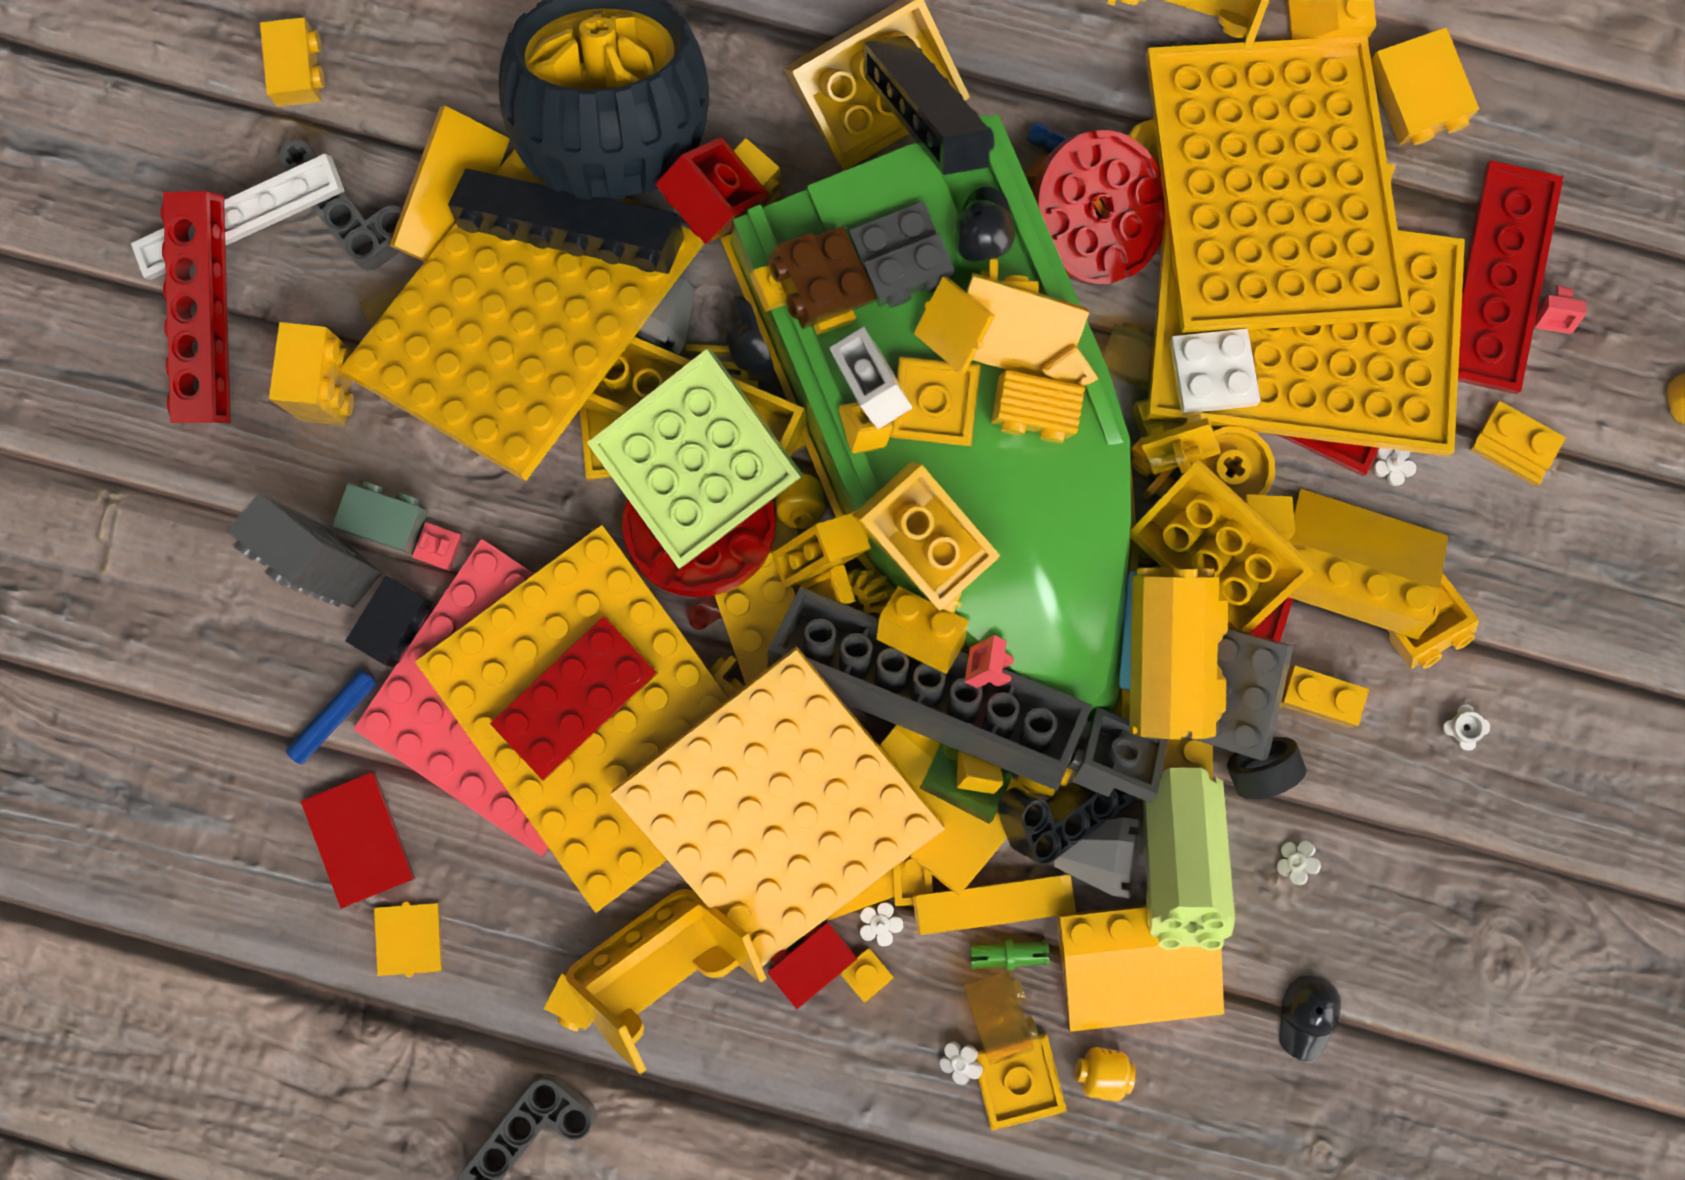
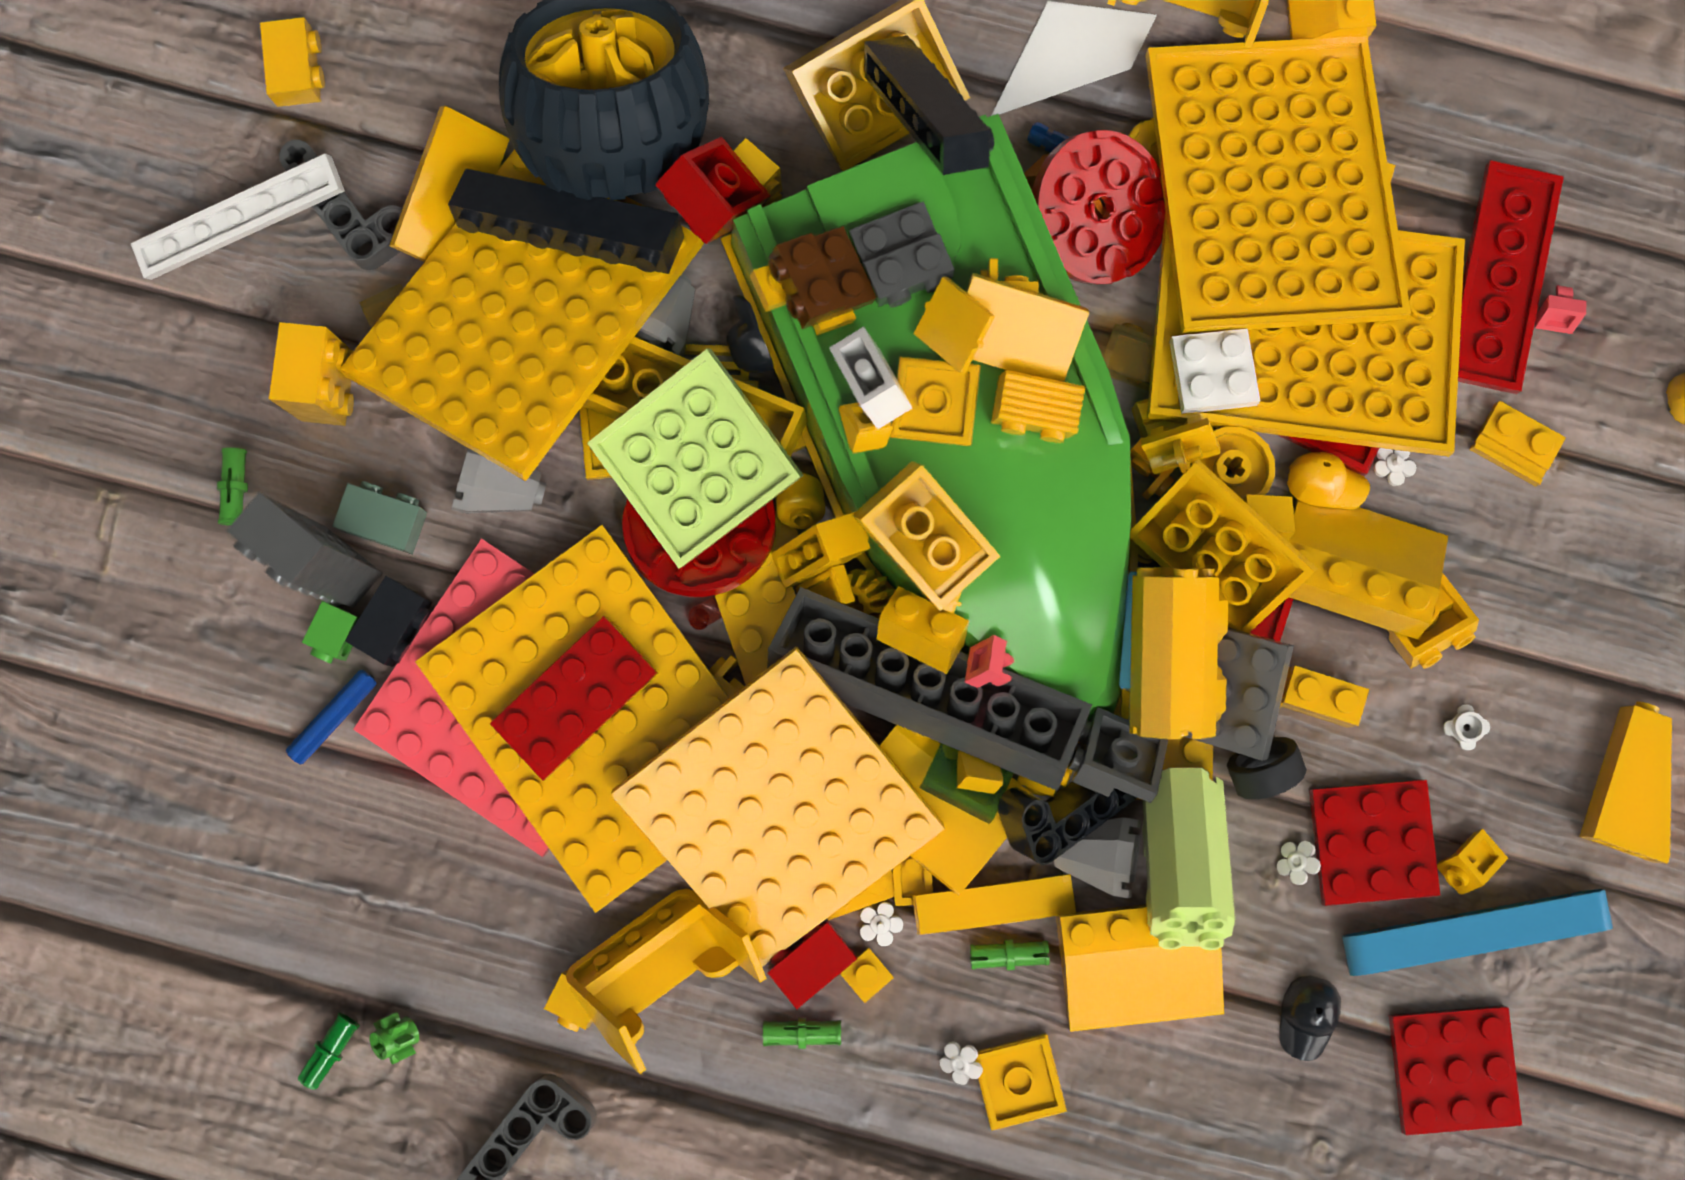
(209, 292): red brick -> none
(232, 485): none -> bright green pin
(328, 633): none -> bright green brick
(328, 1051): none -> green axle
(357, 840): red tile -> none
(394, 1038): none -> bright green gear
(408, 939): yellow piece -> none
(437, 546): coral tile -> none
(492, 489): none -> light grey cone
(802, 1033): none -> bright green pin
(985, 226): black cap -> none
(1000, 1017): clear yellow brick -> none
(1070, 367): yellow tile -> none
(1072, 49): none -> white sticker
(1105, 1074): yellow head -> none
(1326, 482): none -> yellow cap
(1374, 842): none -> red plate
(1423, 87): yellow brick -> none
(1455, 1070): none -> red plate
(1472, 863): none -> yellow bracket
(1477, 932): none -> dark azure beam
(1634, 786): none -> yellow slope

